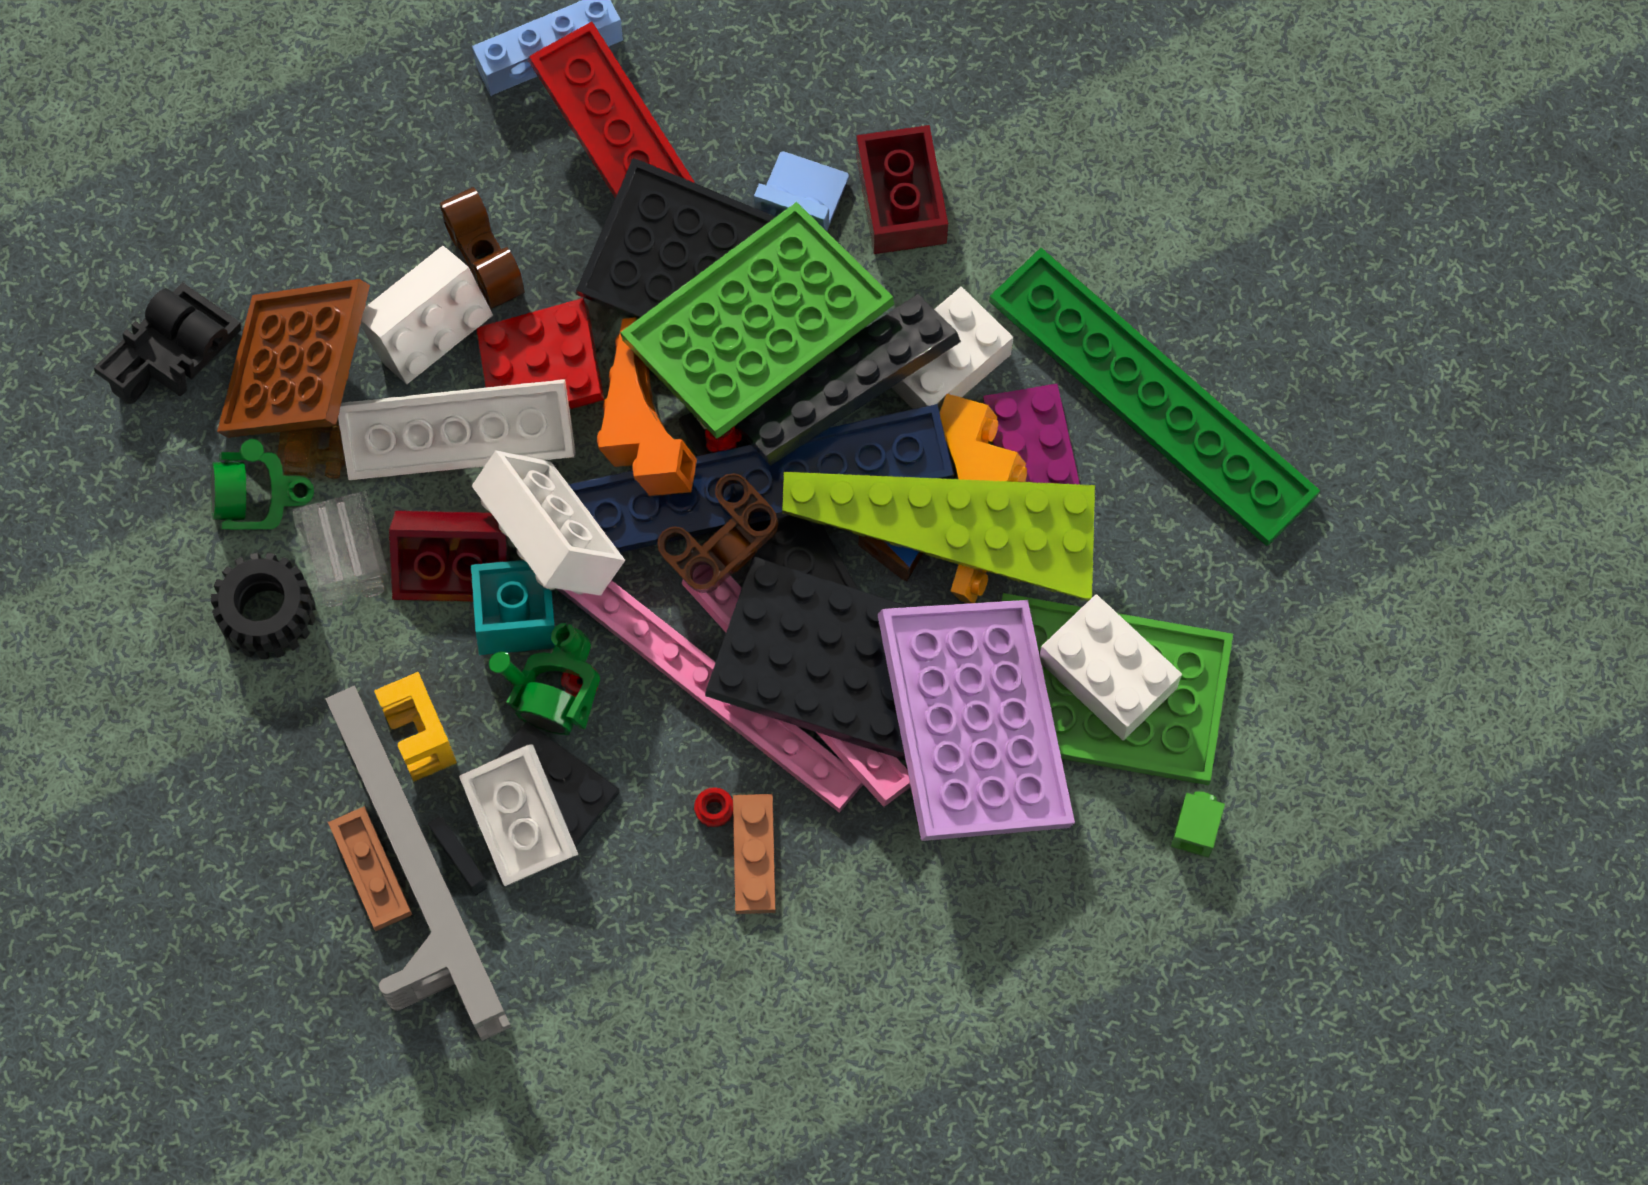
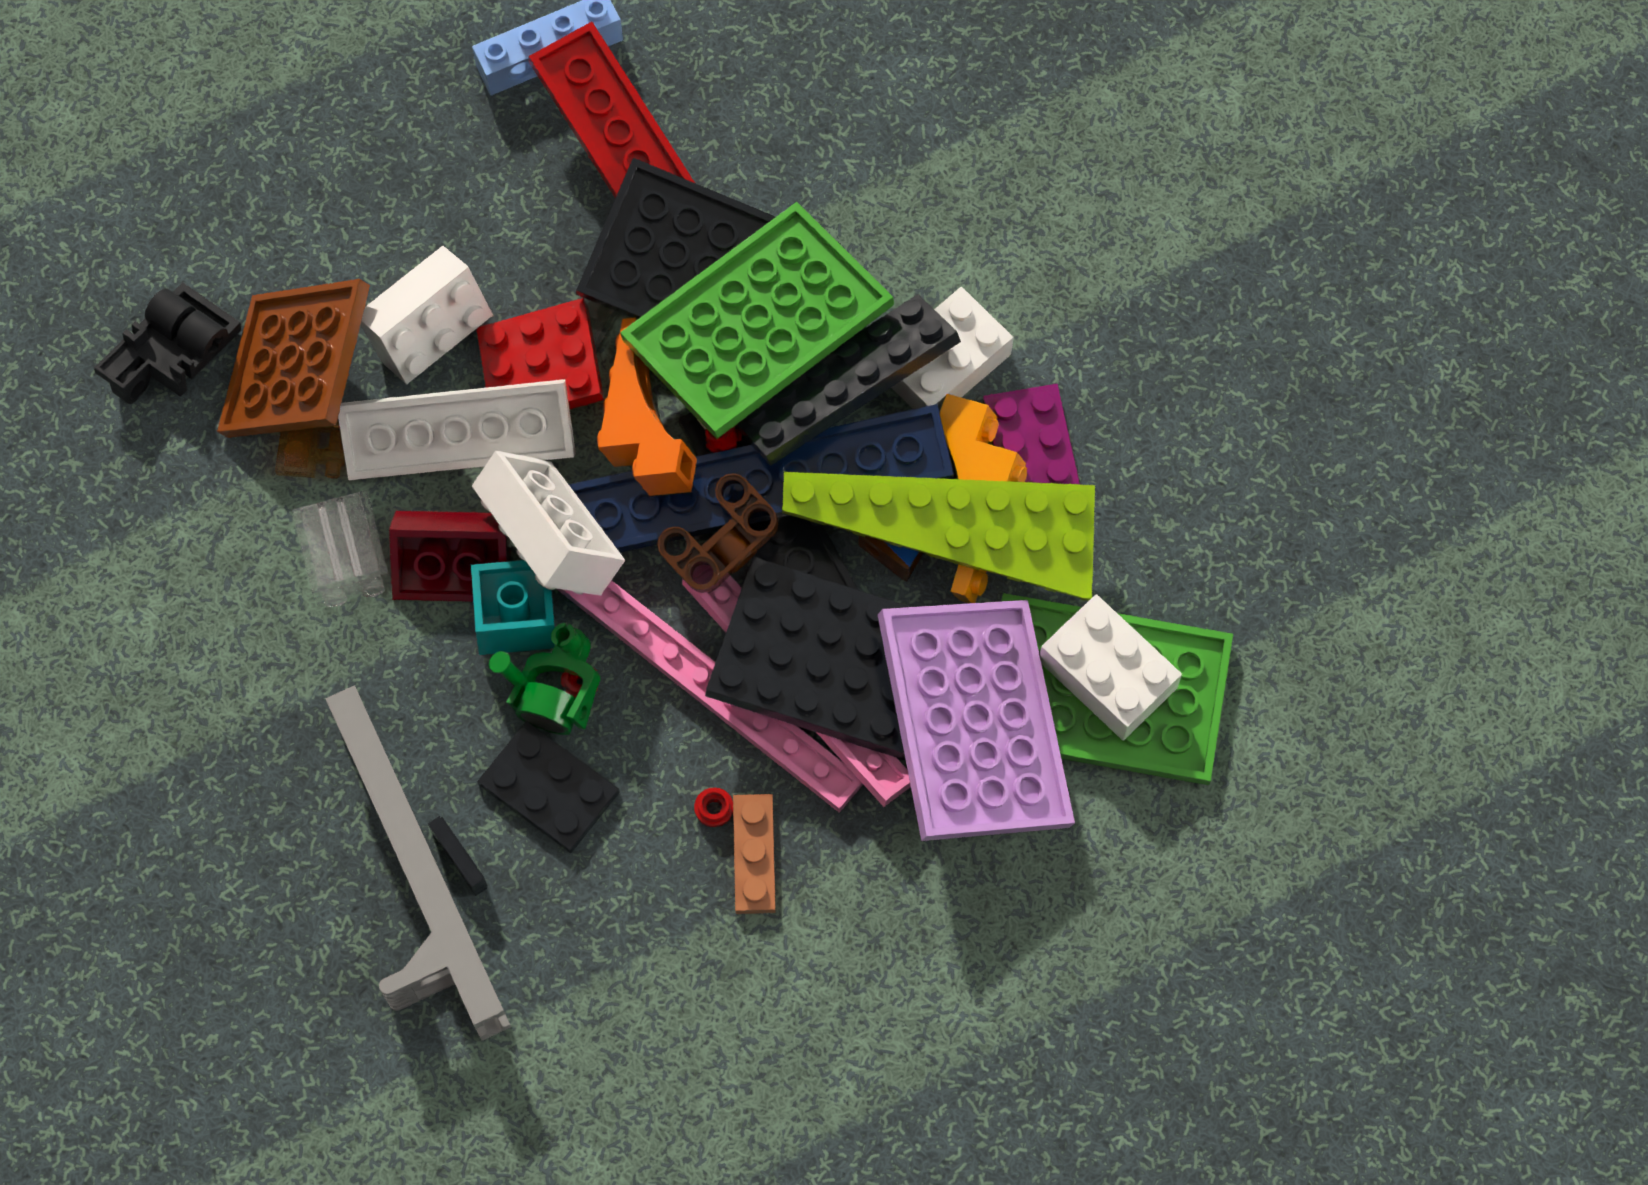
(229, 488): green piece -> none
(270, 634): black tyre -> none
(370, 868): nougat plate -> none
(409, 702): yellow panel -> none
(472, 235): reddish brown beam -> none
(518, 815): white plate -> none
(805, 182): light blue bracket -> none
(901, 189): dark red brick -> none
(1154, 397): green plate -> none
(1198, 823): bright green brick -> none

